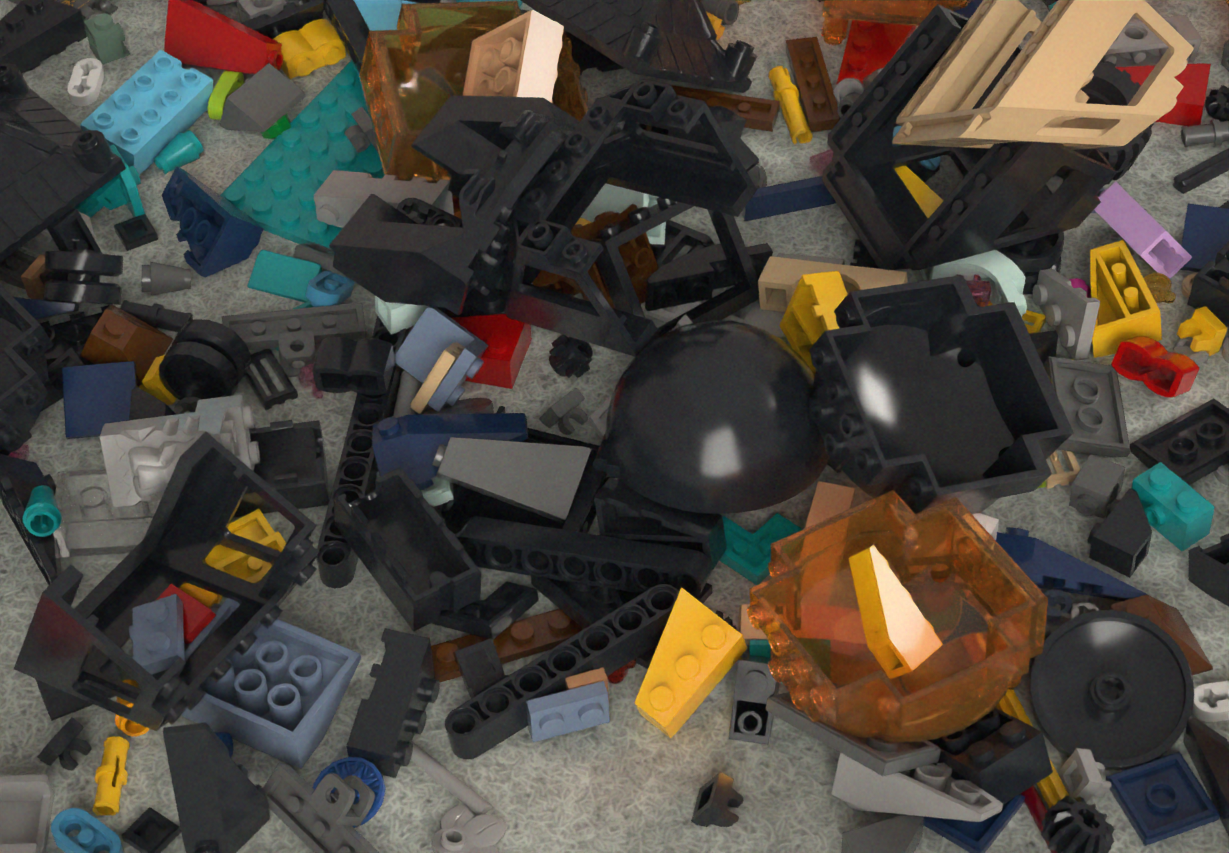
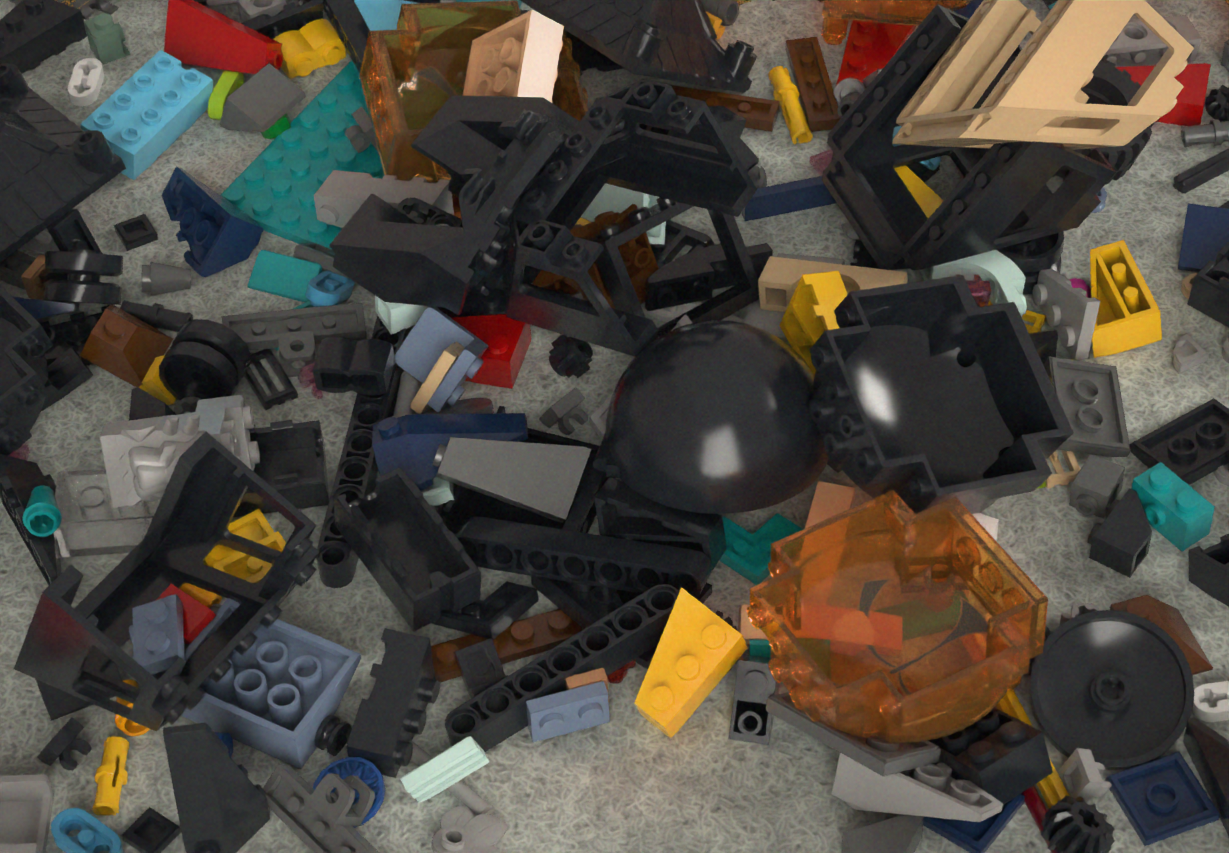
(96, 396): dark blue tile -> none
(115, 193): teal piece -> none
(179, 152): teal cone -> none
(332, 735): none -> black bush
(445, 769): none -> light aqua tile
(713, 802): black tile -> none
(890, 619): slope -> none
(1057, 570): dark blue wedge -> none
(1057, 597): sand blue bush -> none
(1141, 231): lavender brick -> none
(1160, 288): clear yellow plate -> none
(1160, 370): red brick -> none
(1205, 330): yellow tile -> none

